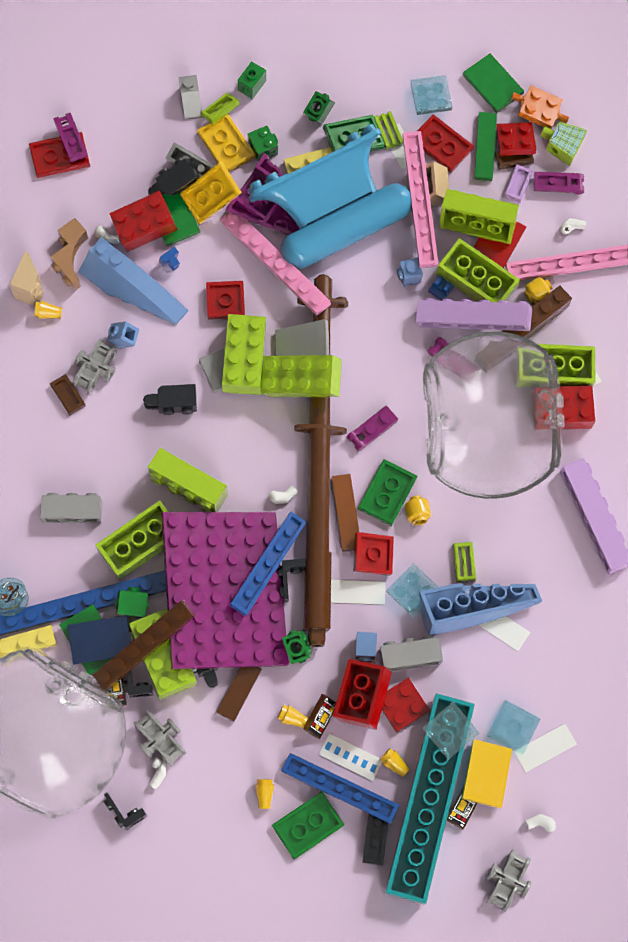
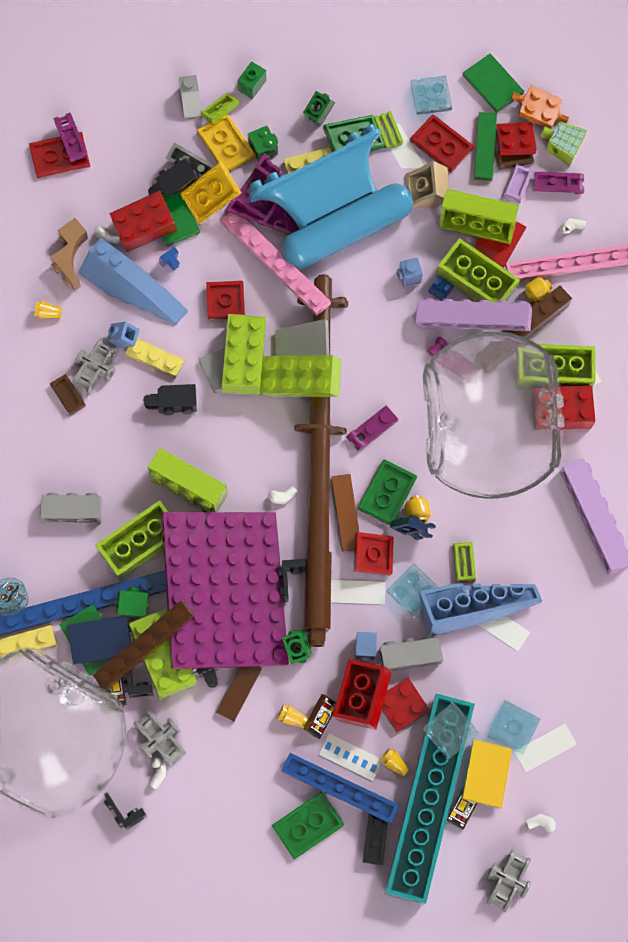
(26, 282): tan slope -> none
(155, 358): none -> light yellow plate
(264, 792): yellow cone -> none
(267, 564): blue plate -> none
(412, 526): none -> dark blue plate
(420, 199): bright pink plate -> none

